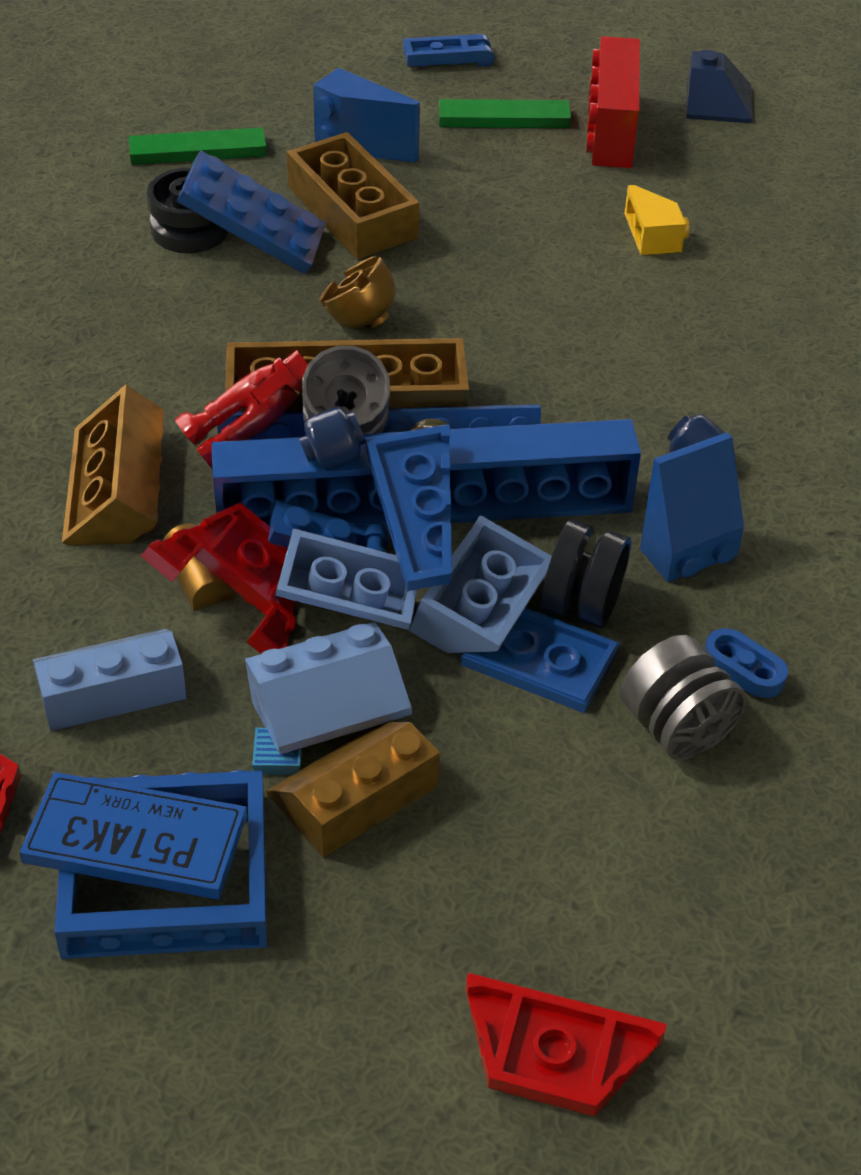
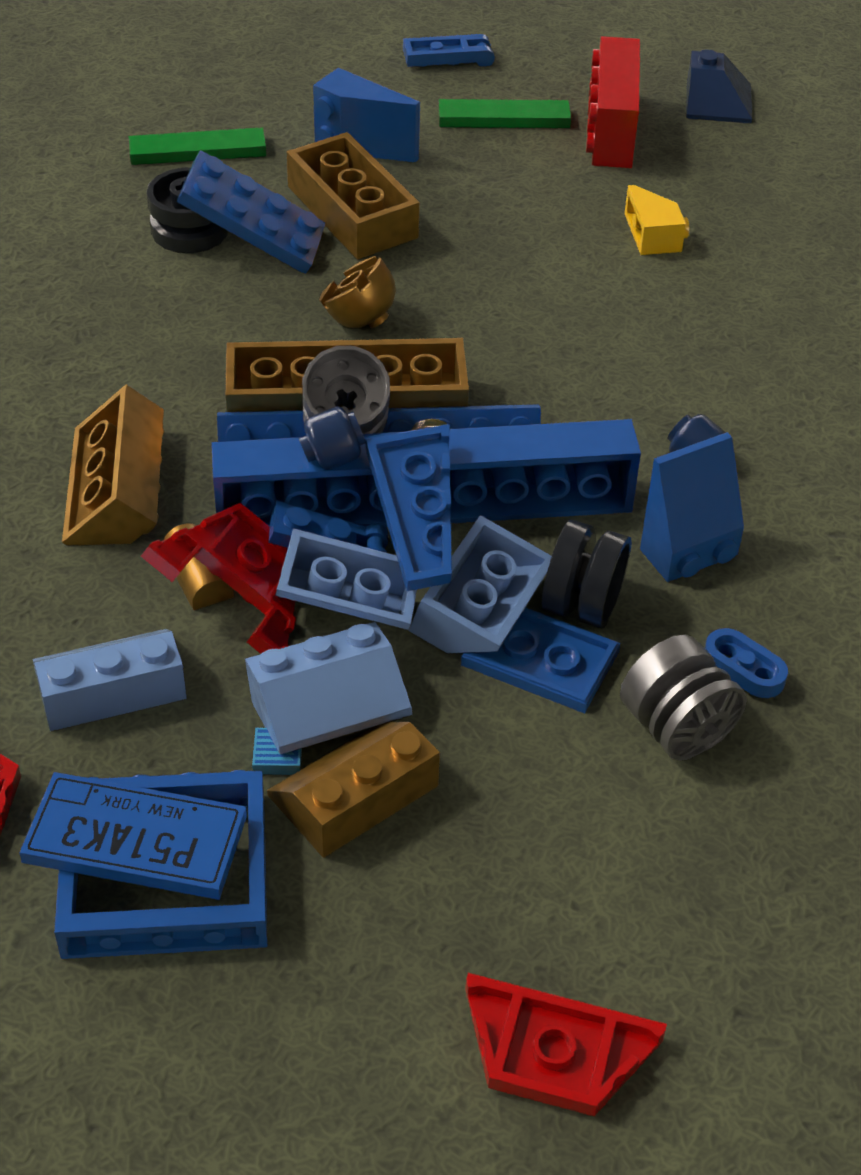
(264, 393): red piece -> none

